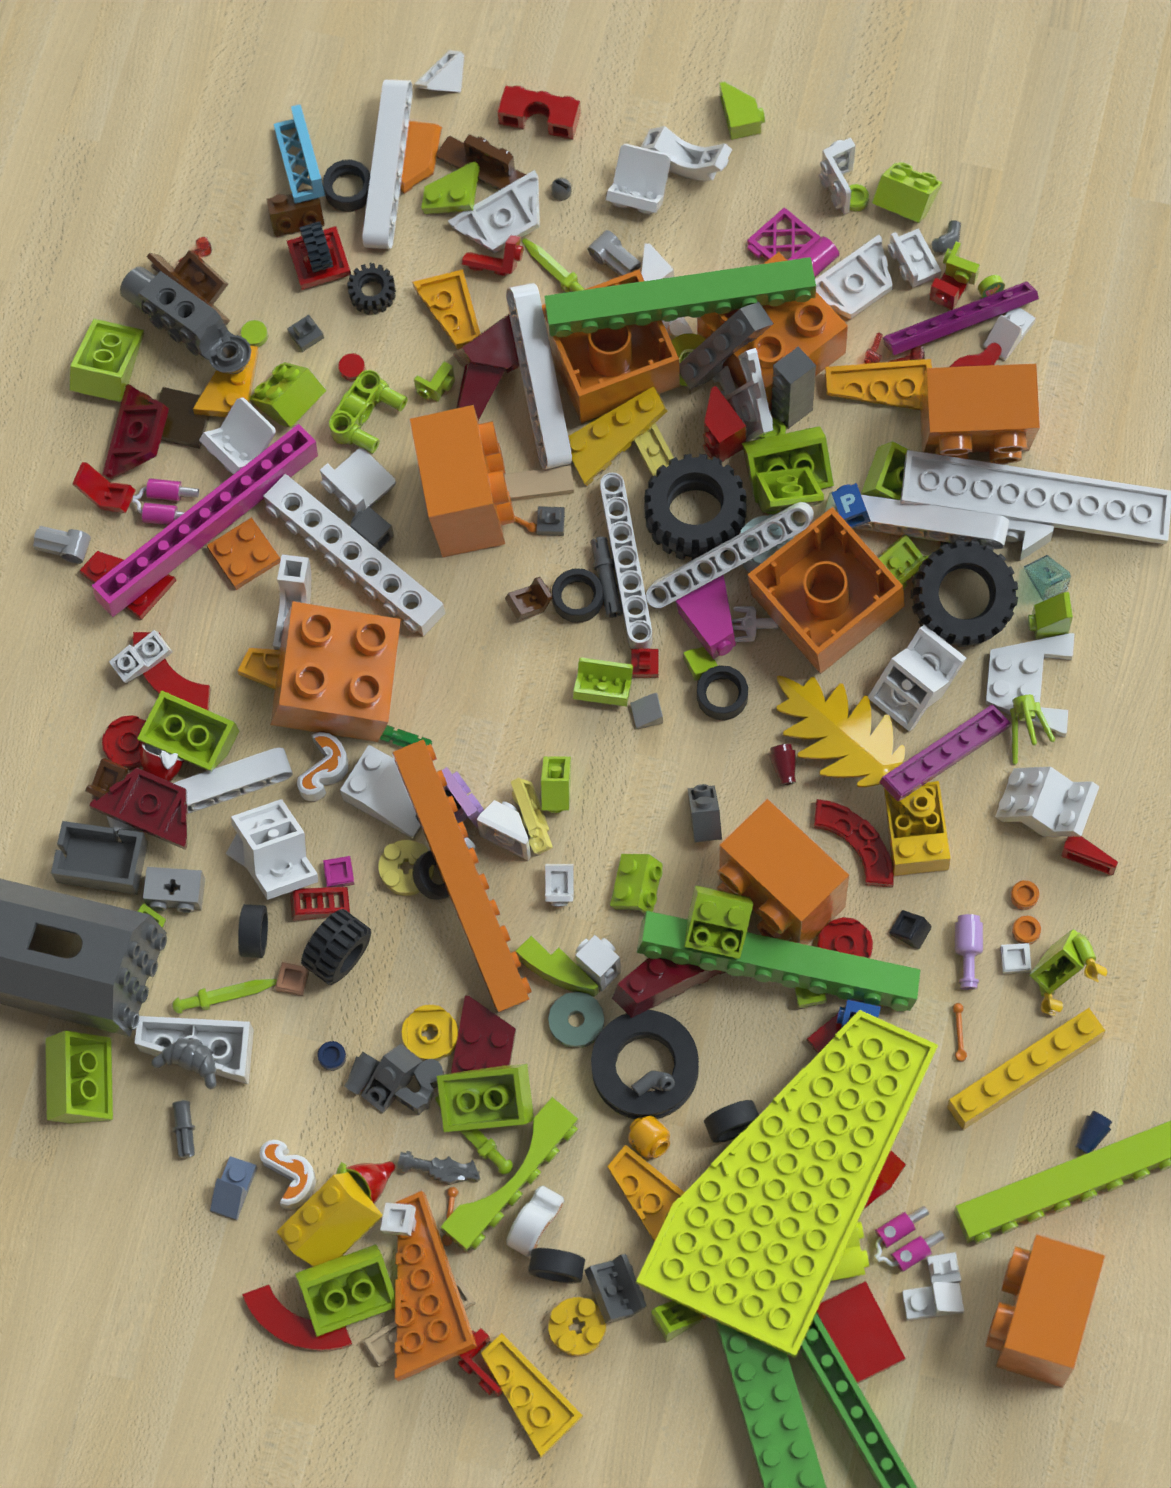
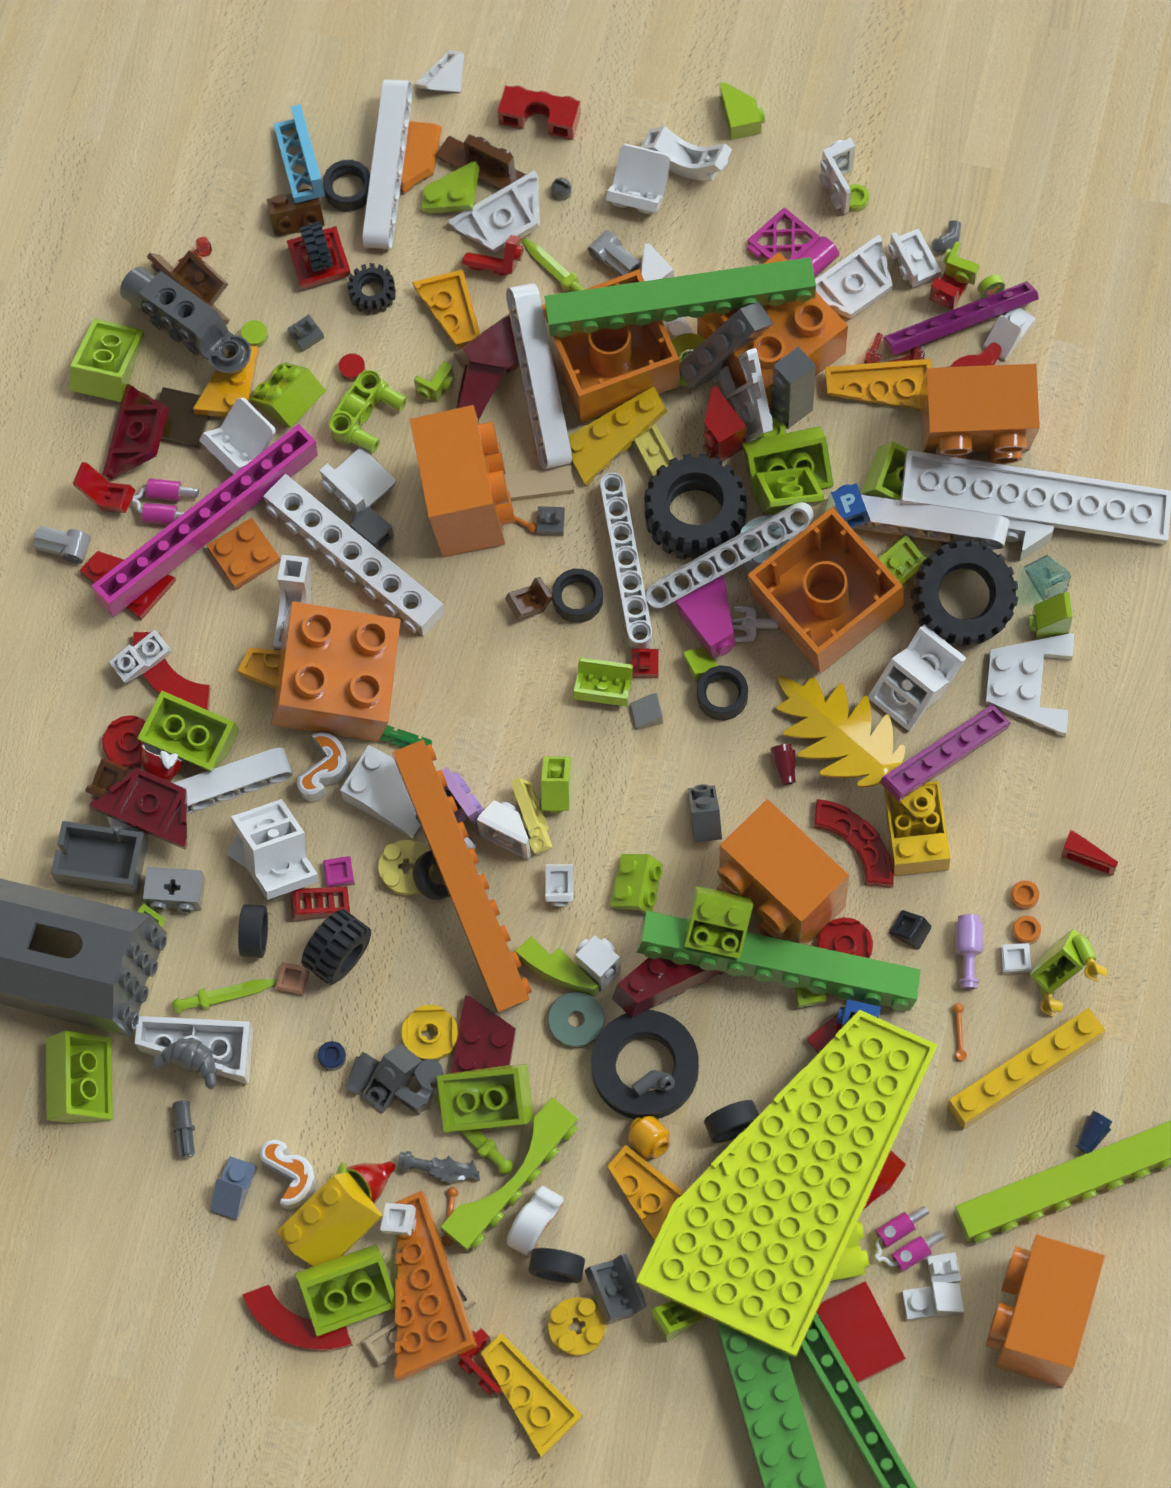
(604, 567): dark grey pin -> none
(907, 191): lime slope -> none
(1025, 709): lime plant -> none
(1047, 801): white bracket -> none

